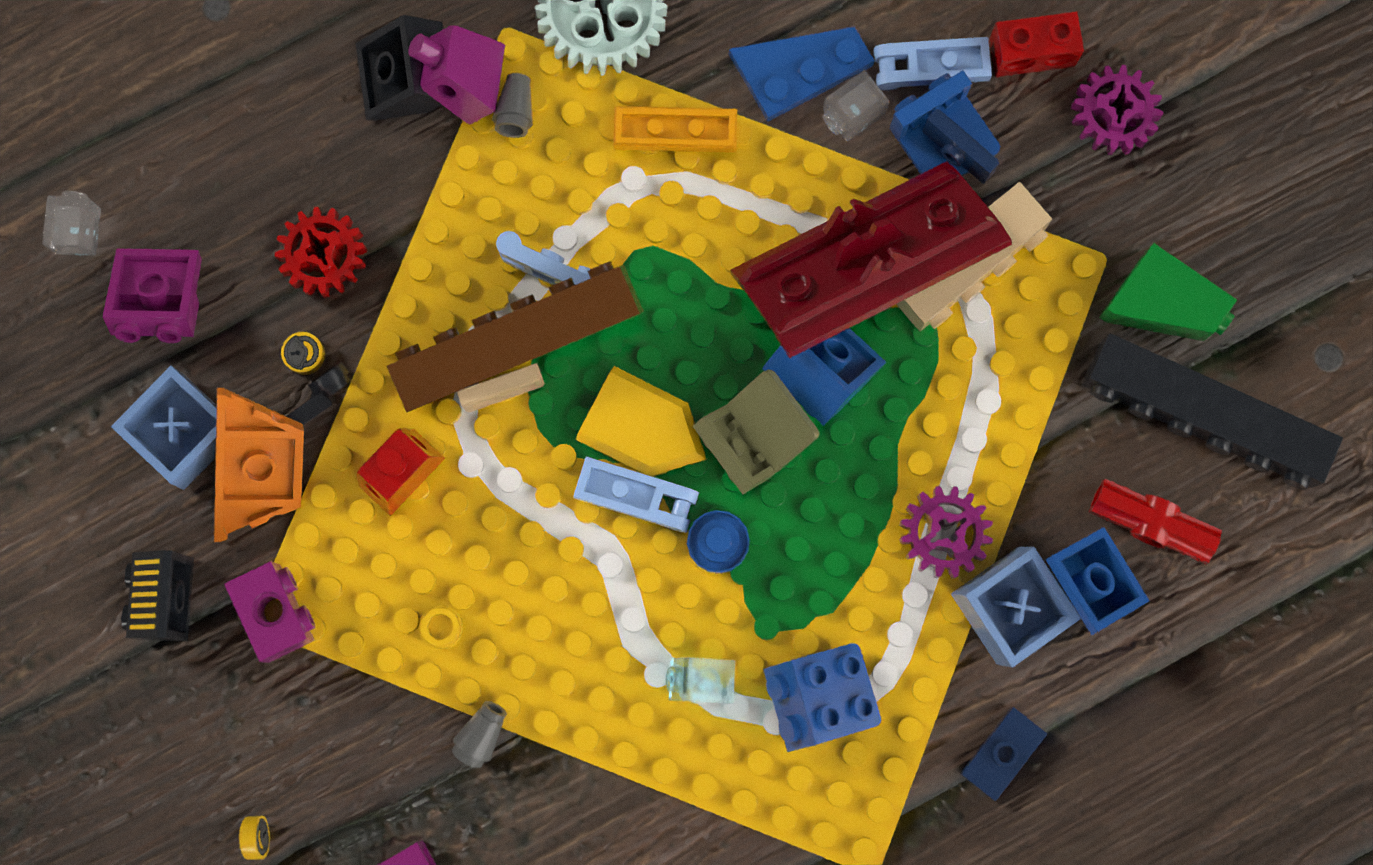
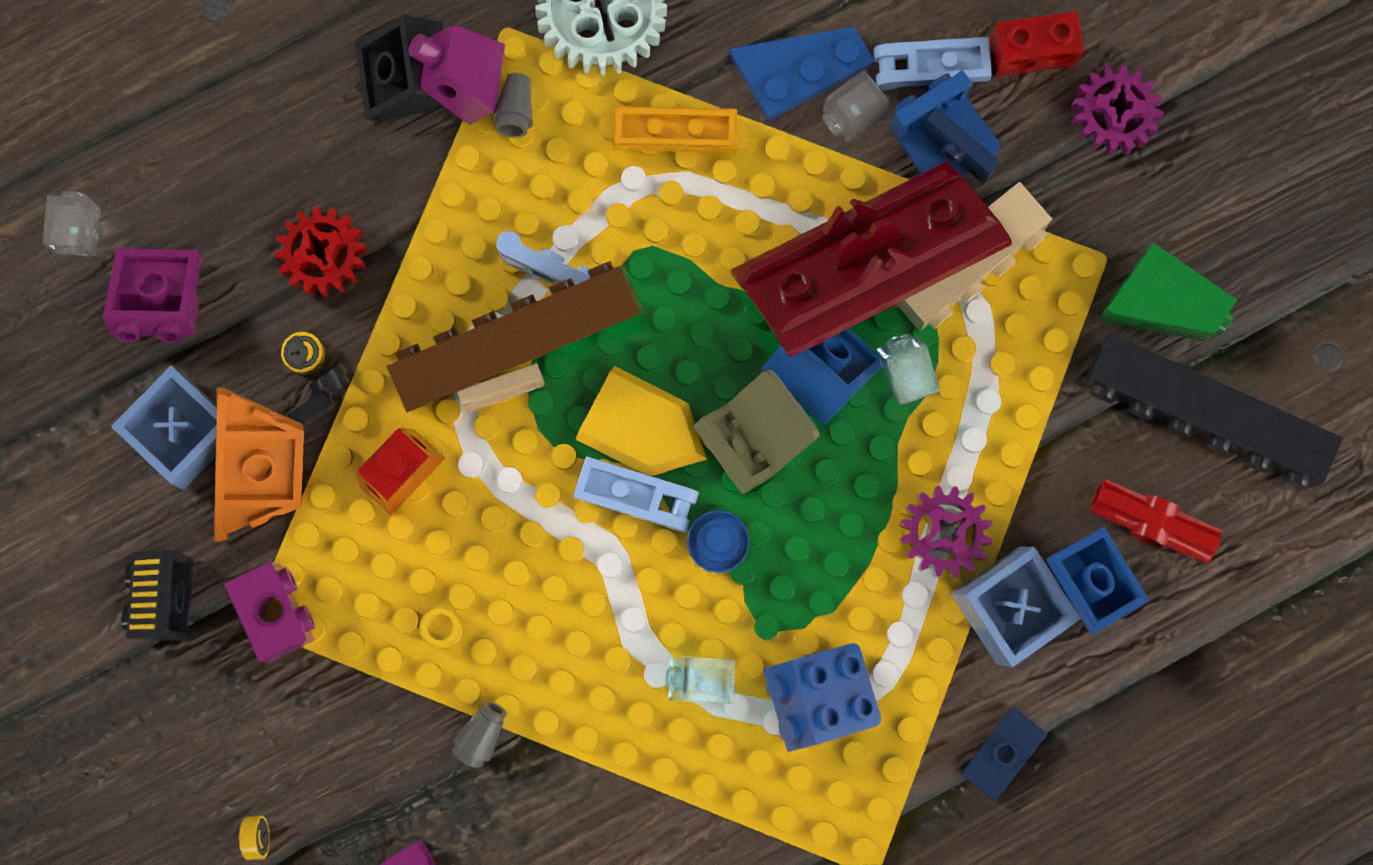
(908, 368): none -> clear light blue brick

